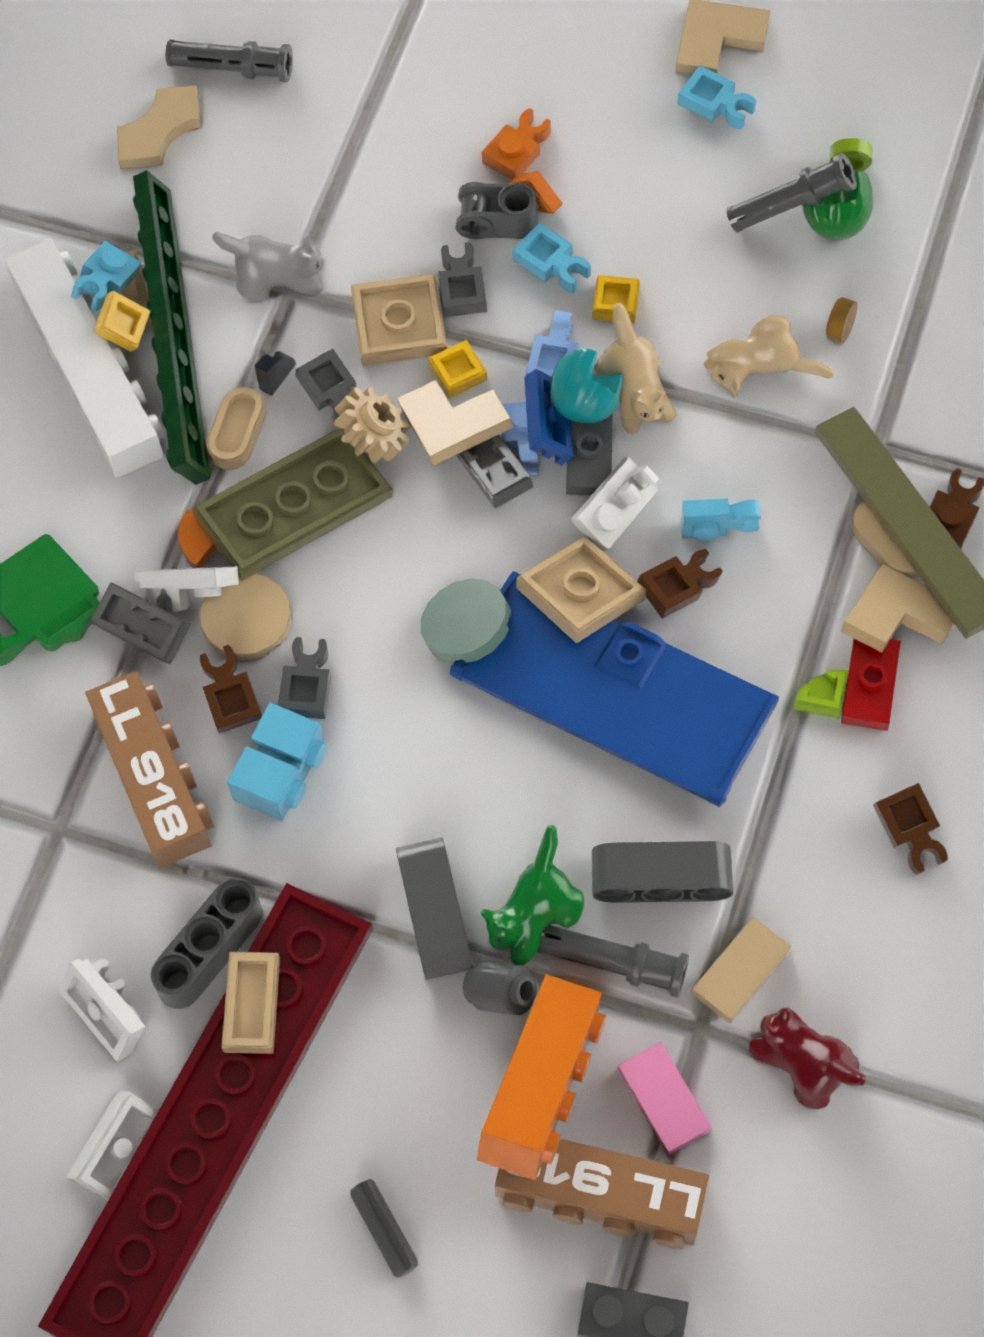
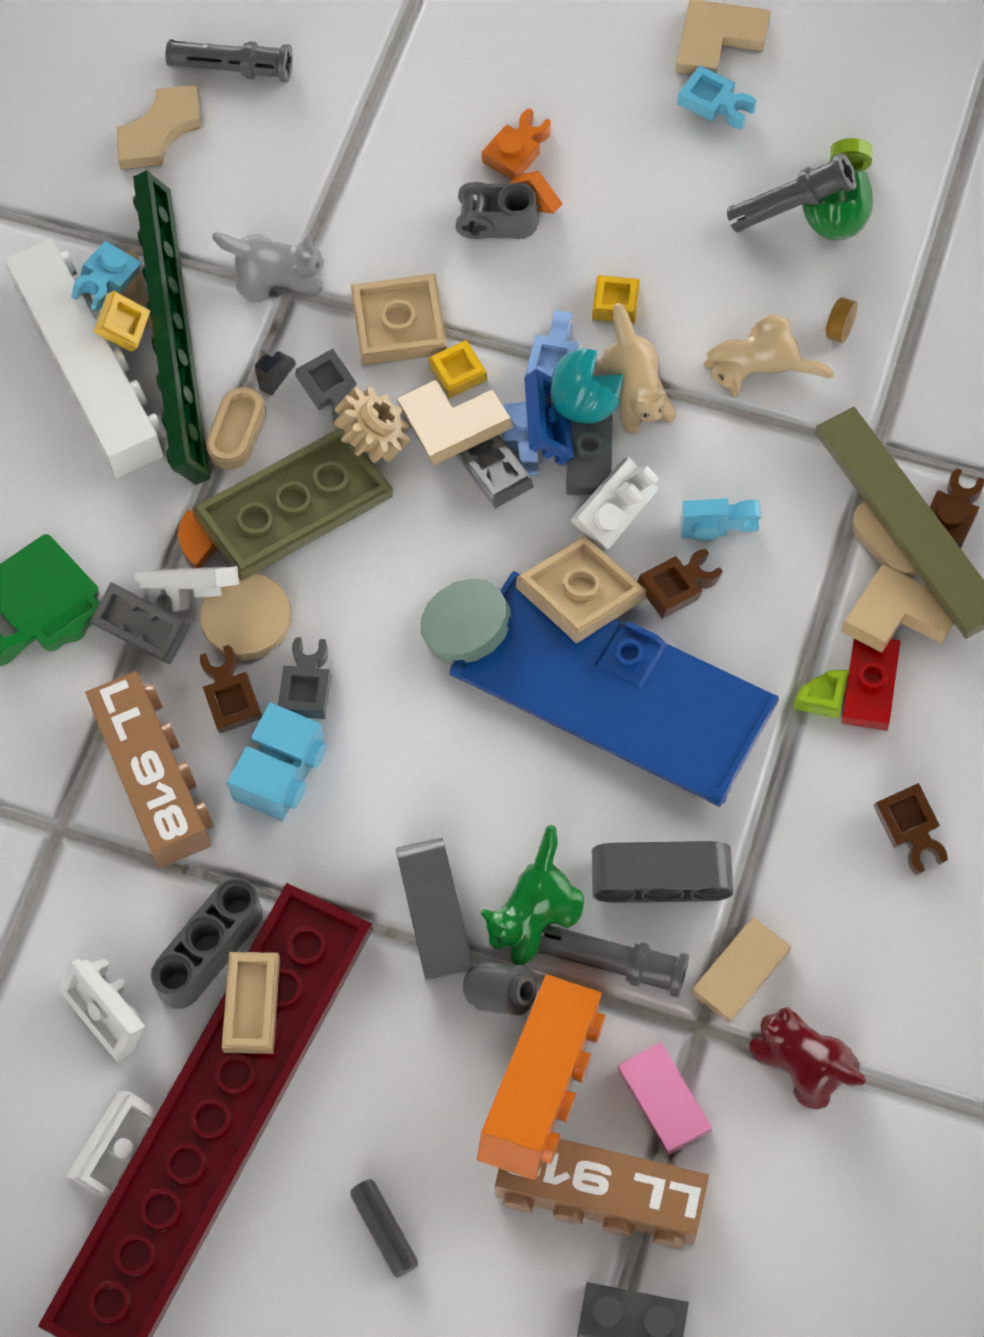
(461, 284): dark grey plate -> none
(549, 254): medium azure plate -> none

